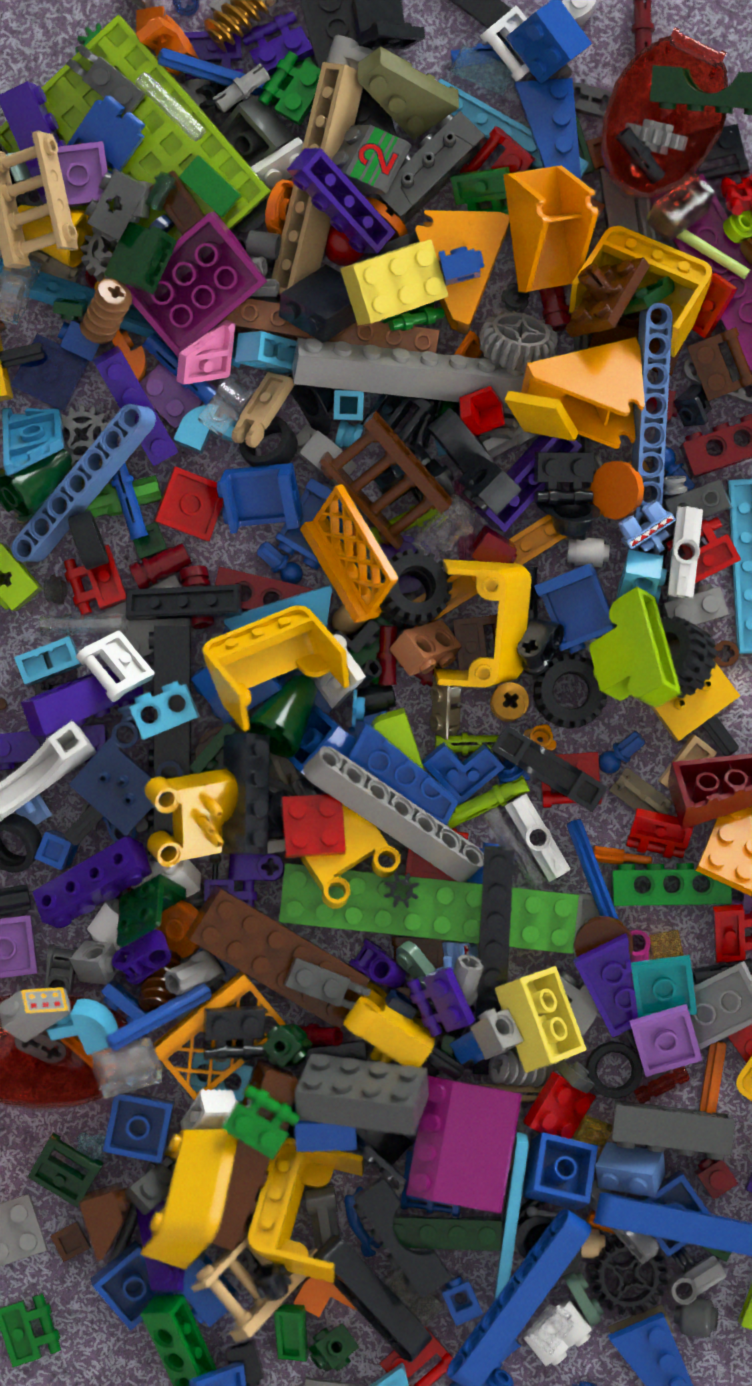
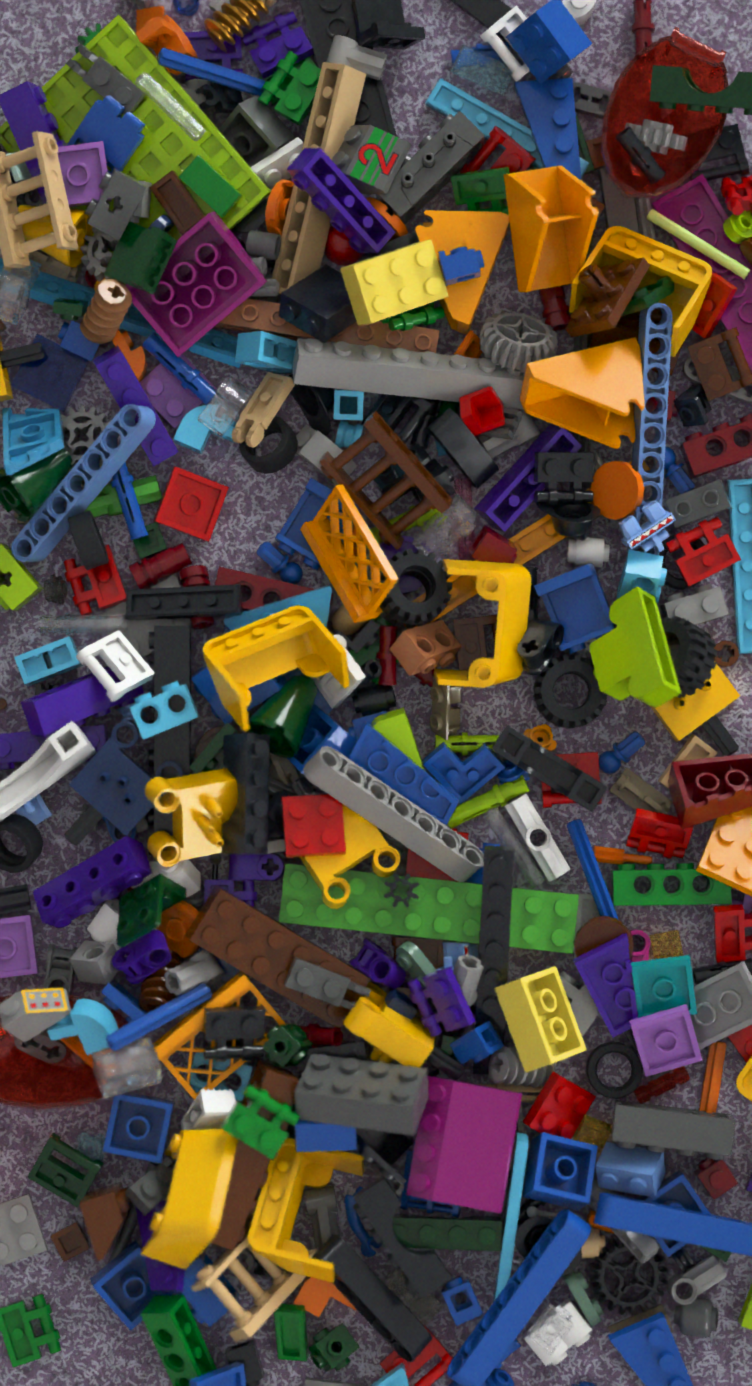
(56, 850): blue brick -> none
(160, 190): clear green pin -> none
(208, 356): bright pink wing -> none
(241, 88): light grey pin -> none
(260, 496): blue panel -> none
(272, 1281): black gear -> none
(358, 708): dark azure plate -> none
(405, 93): olive wedge -> none
(488, 486): black brick -> none
(496, 1033): light grey brick -> none
(509, 690): pearl gold piece -> none
(510, 303): black plate -> none
(541, 415): yellow tile -> none
(576, 1075): dark grey plate -> none
(674, 485): light grey bush -> none
(681, 207): clear smoke brick -> none
(686, 533): white piece -> none

